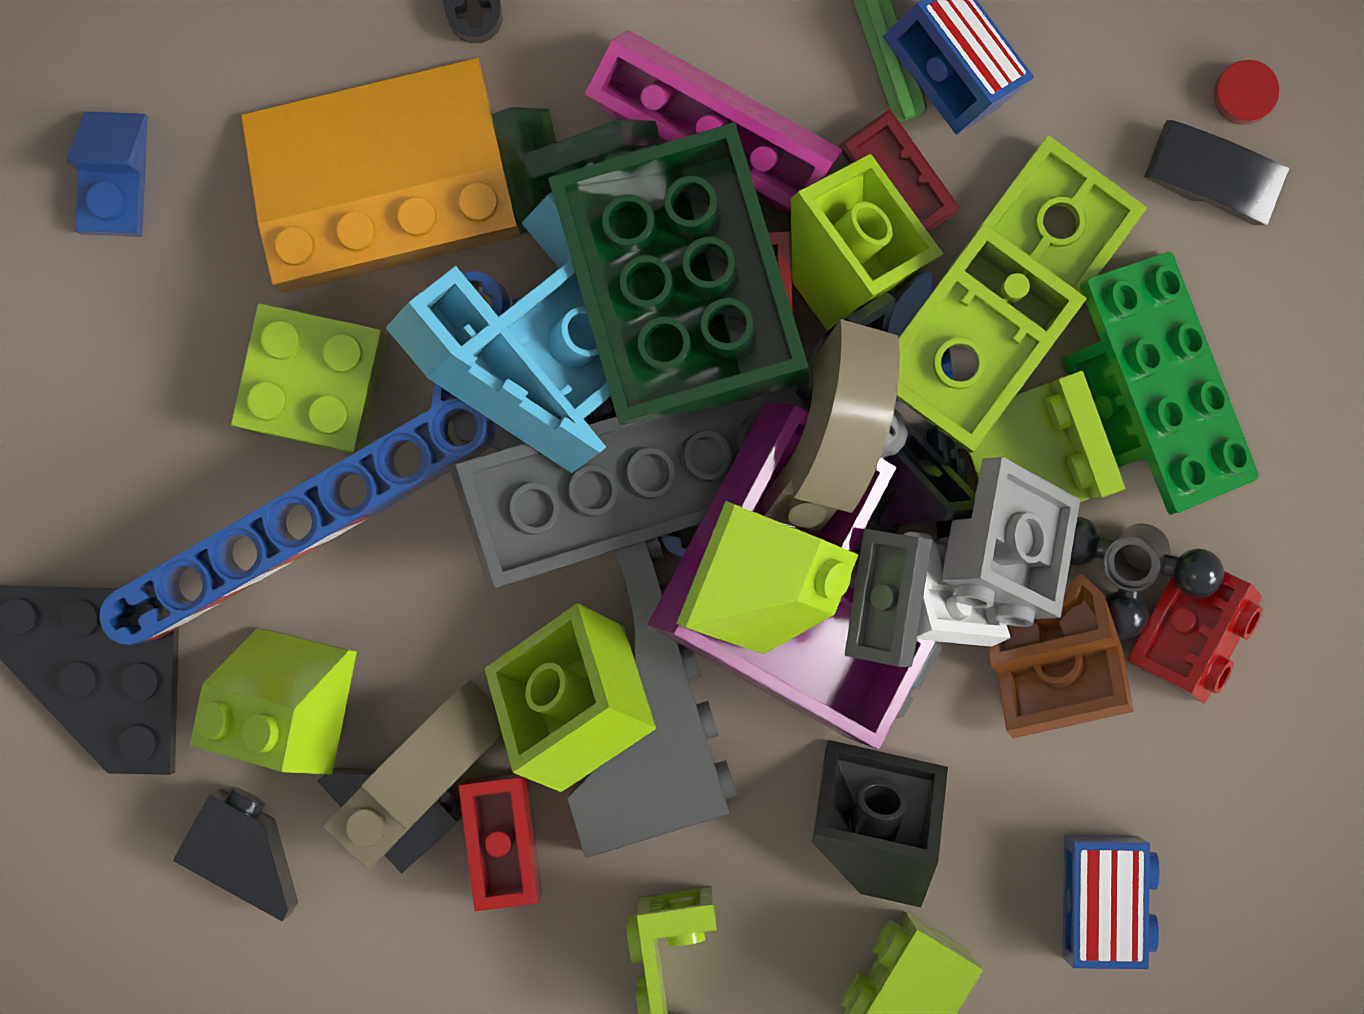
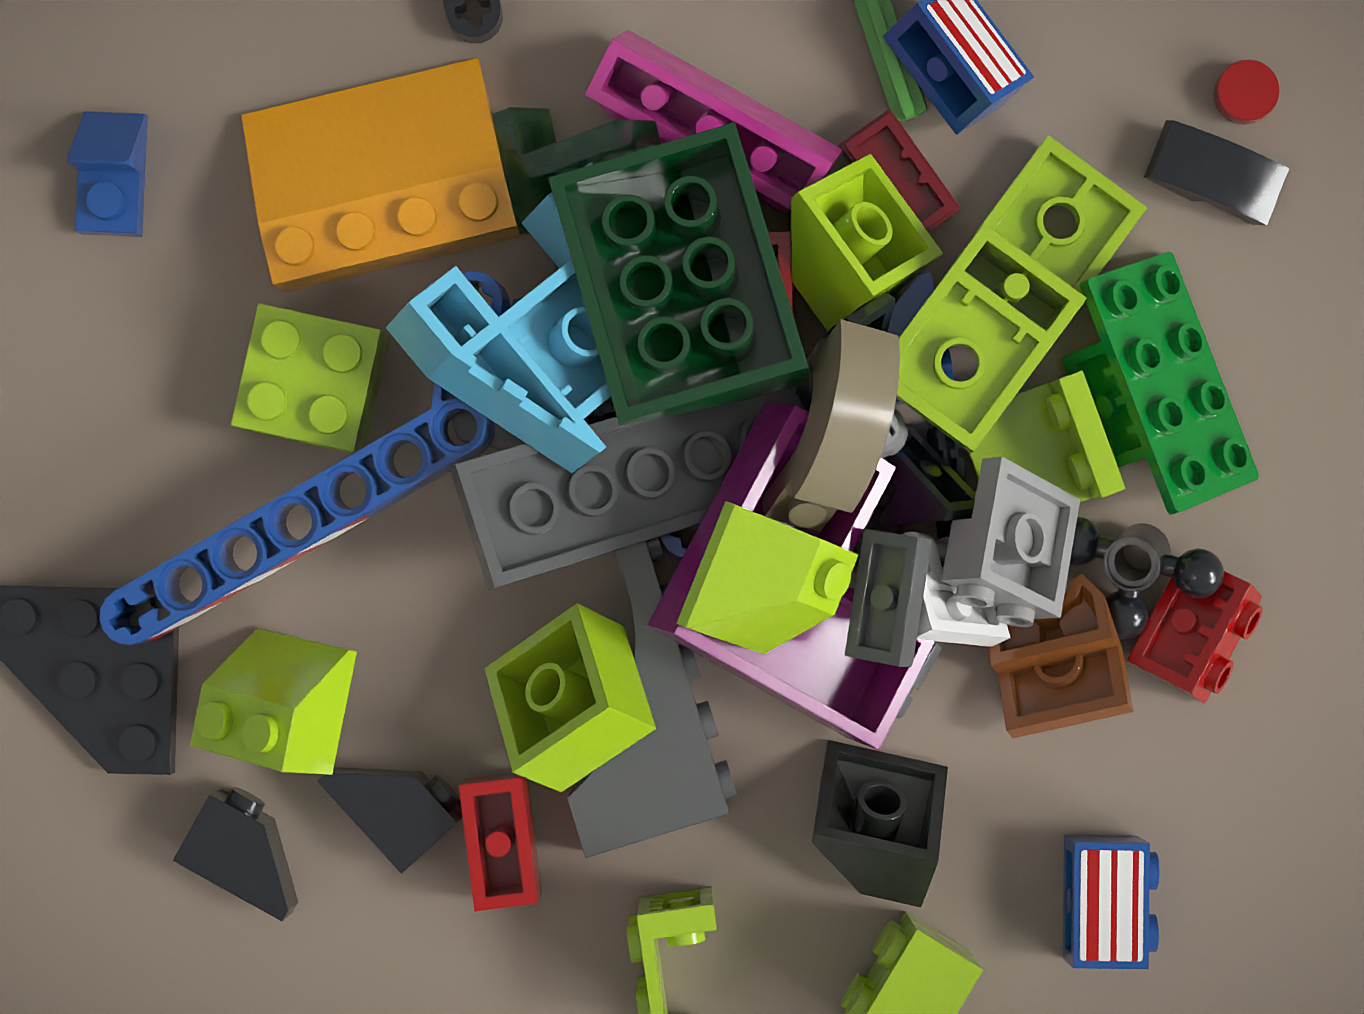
(416, 775): dark tan arch -> none

